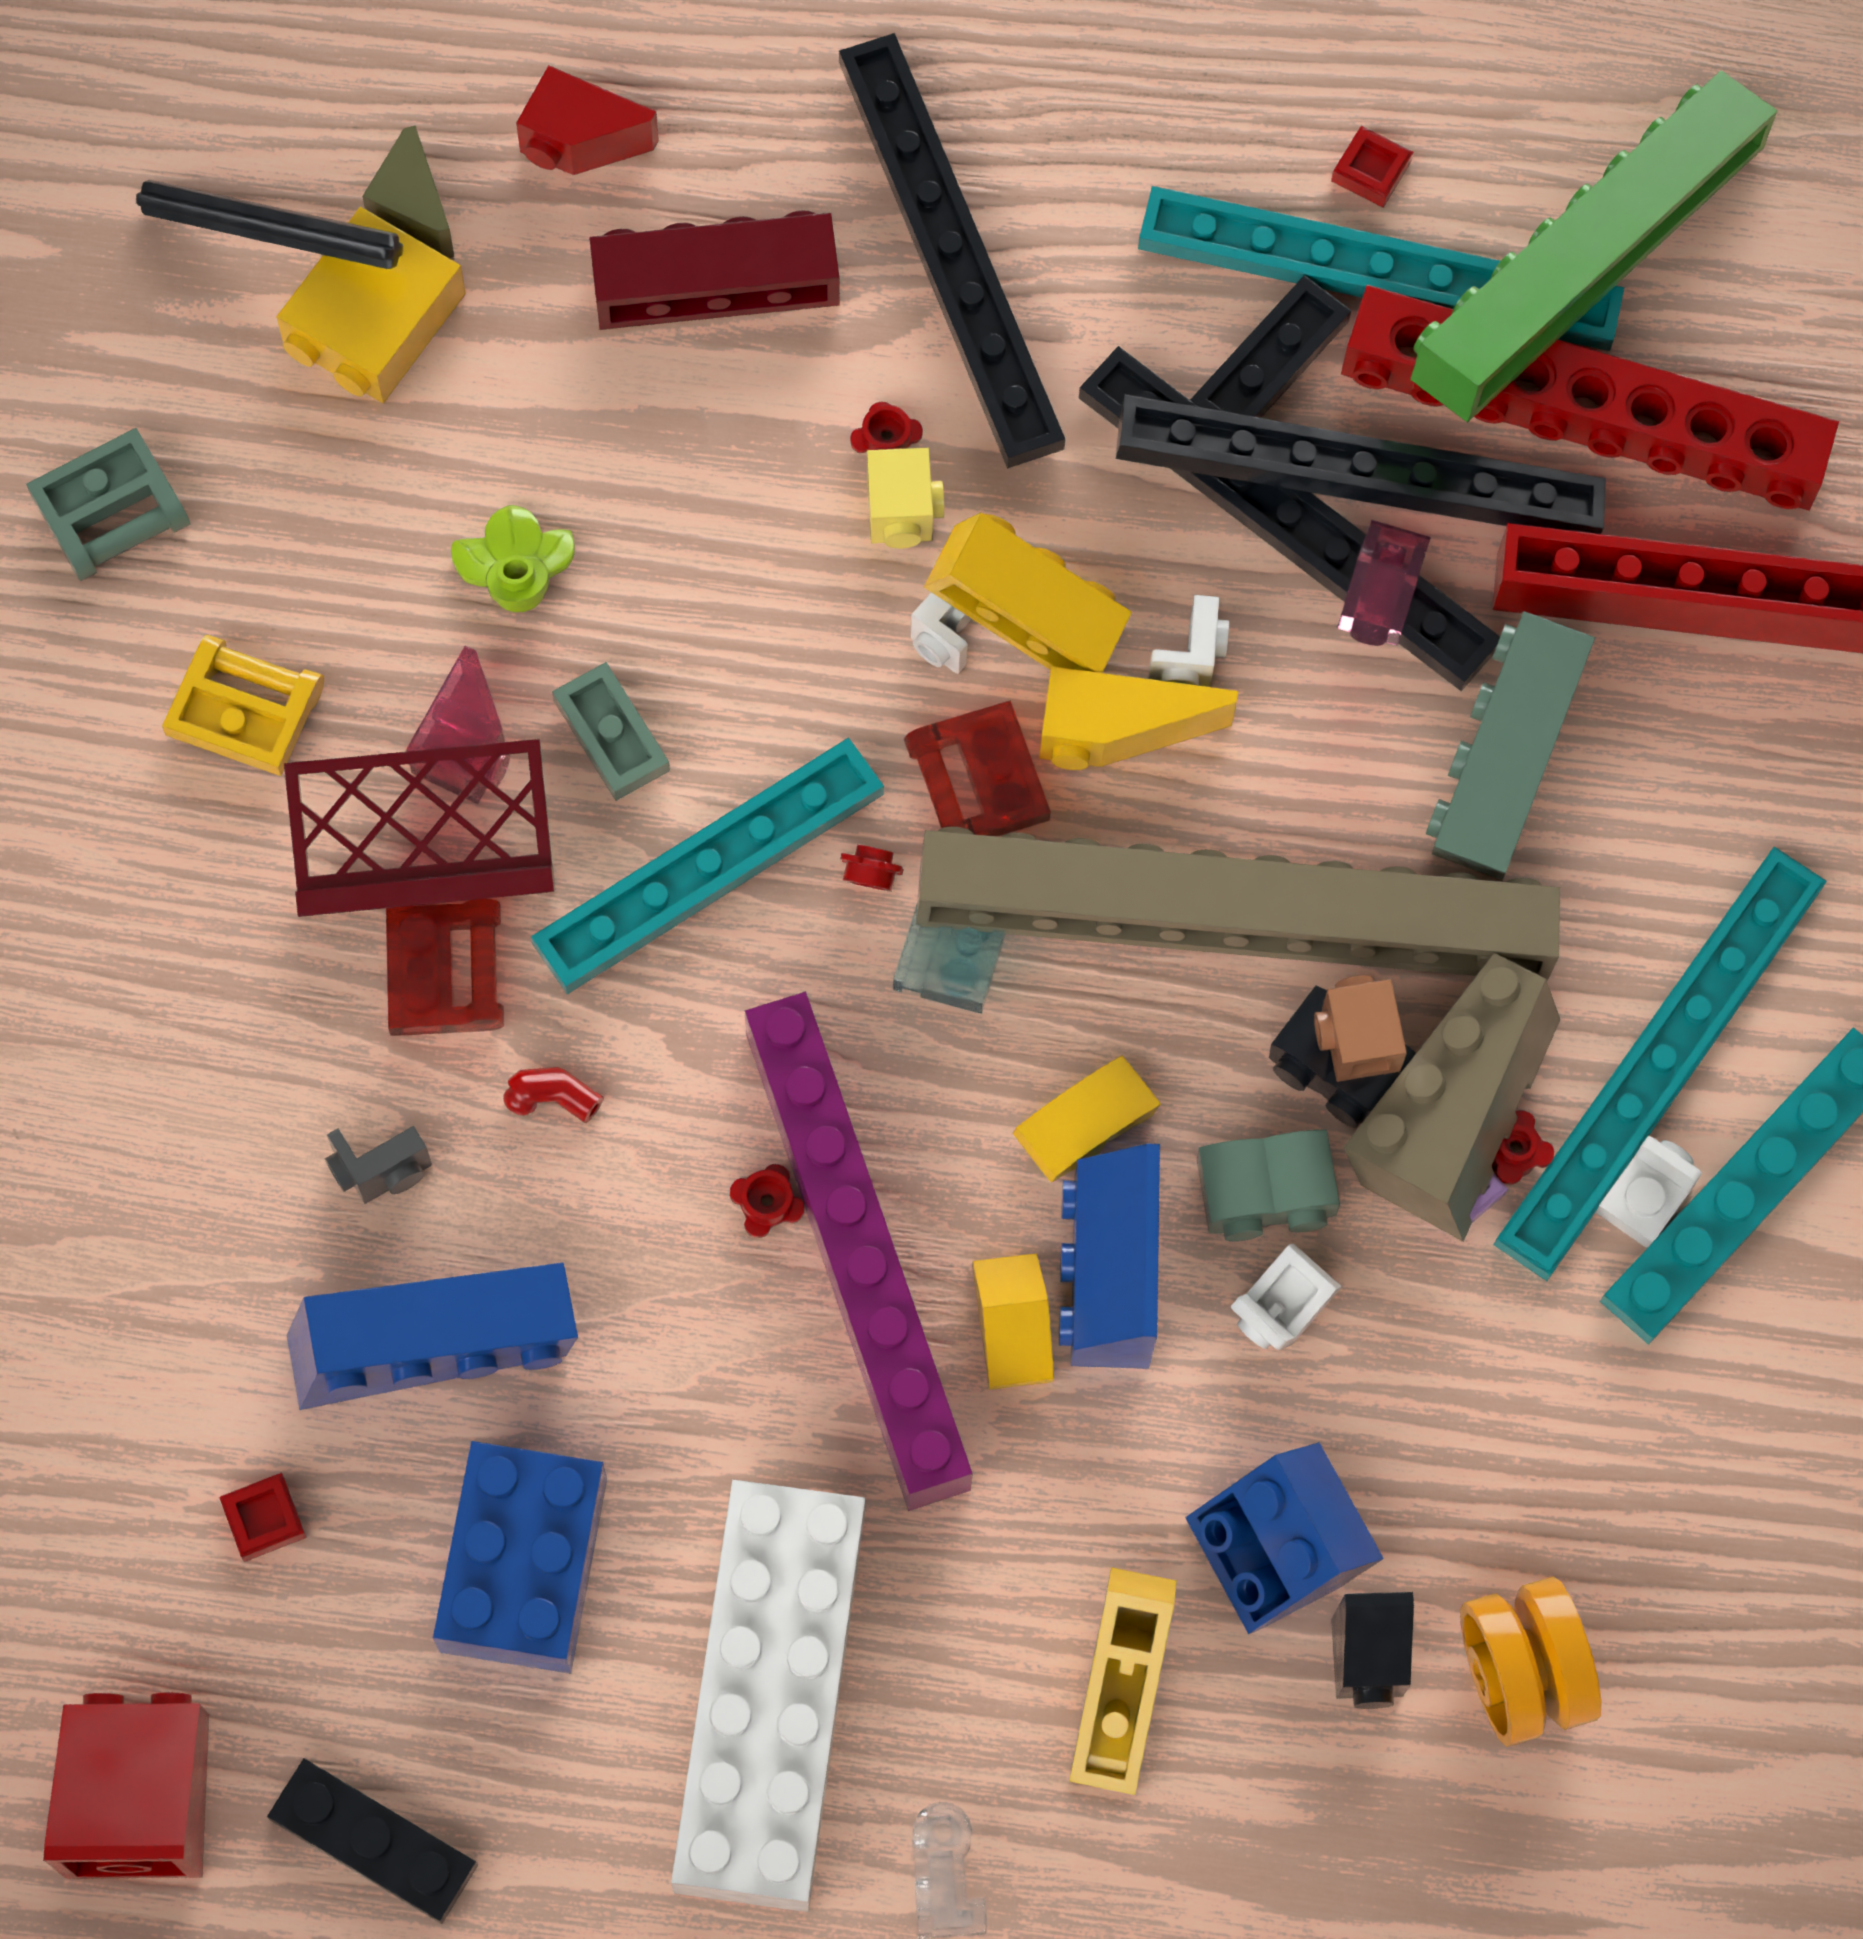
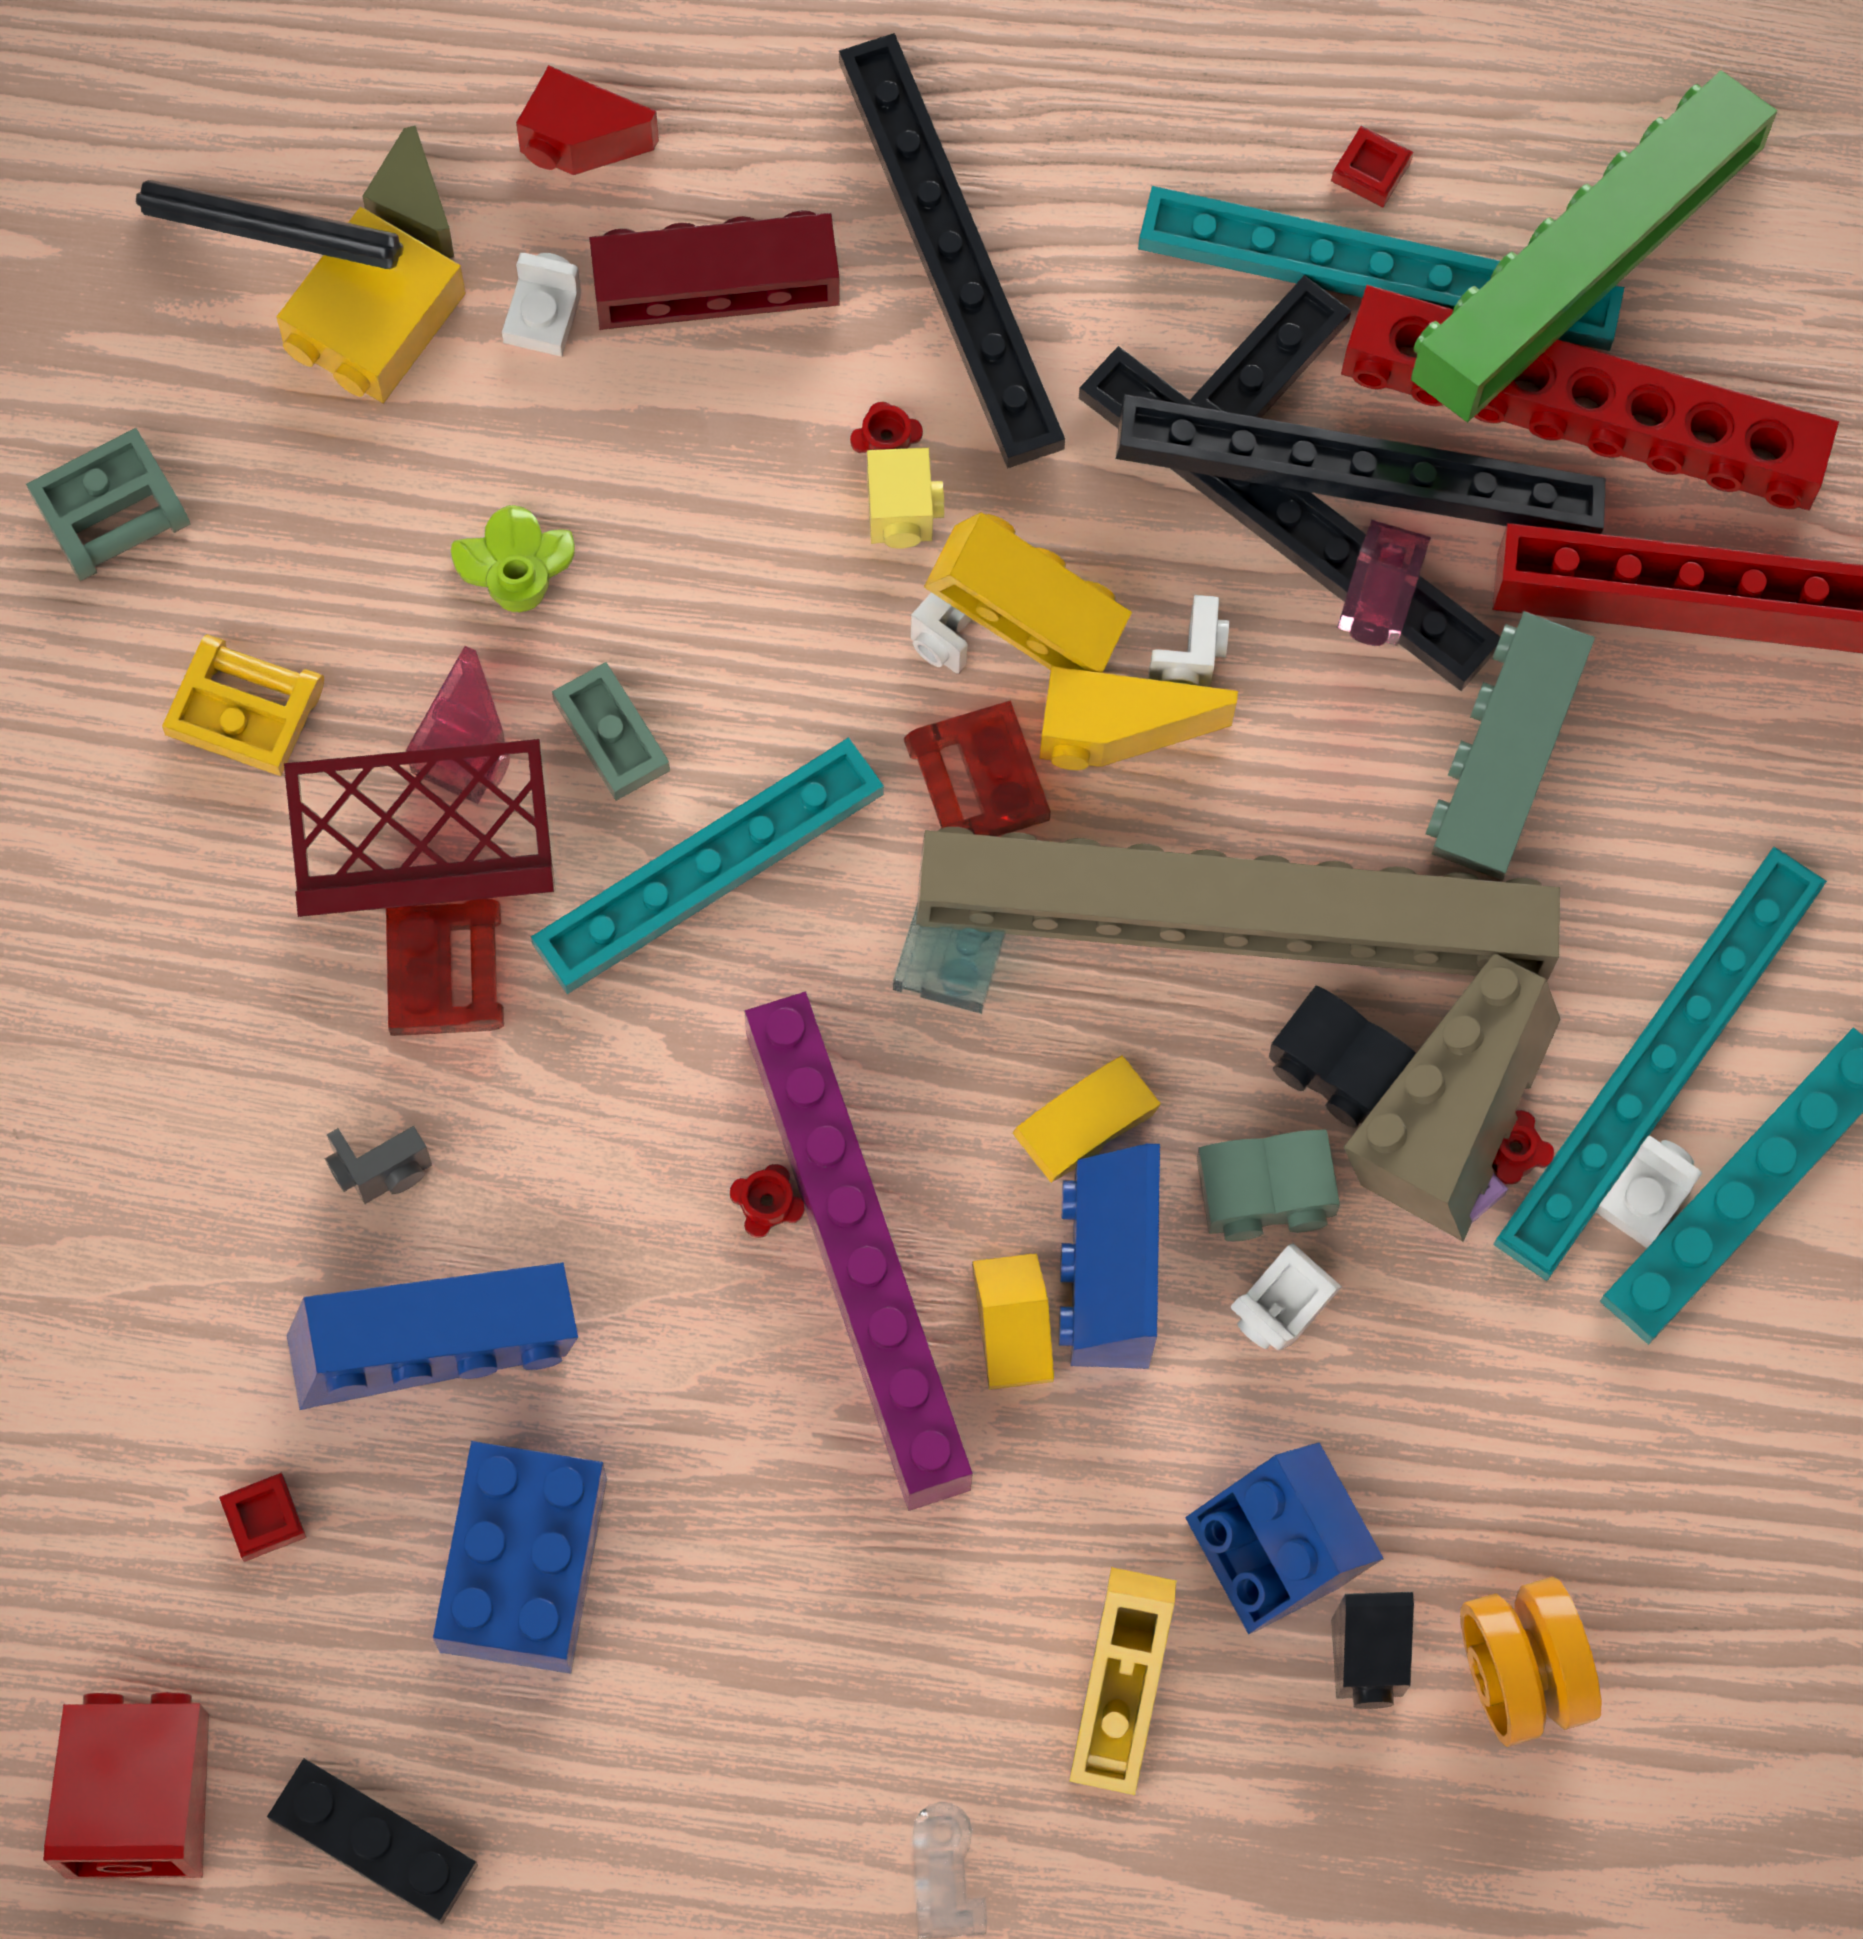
(542, 303): none -> white bracket
(551, 1085): red arm -> none
(769, 1696): white brick -> none
(871, 868): red plate -> none
(1361, 1028): nougat brick -> none

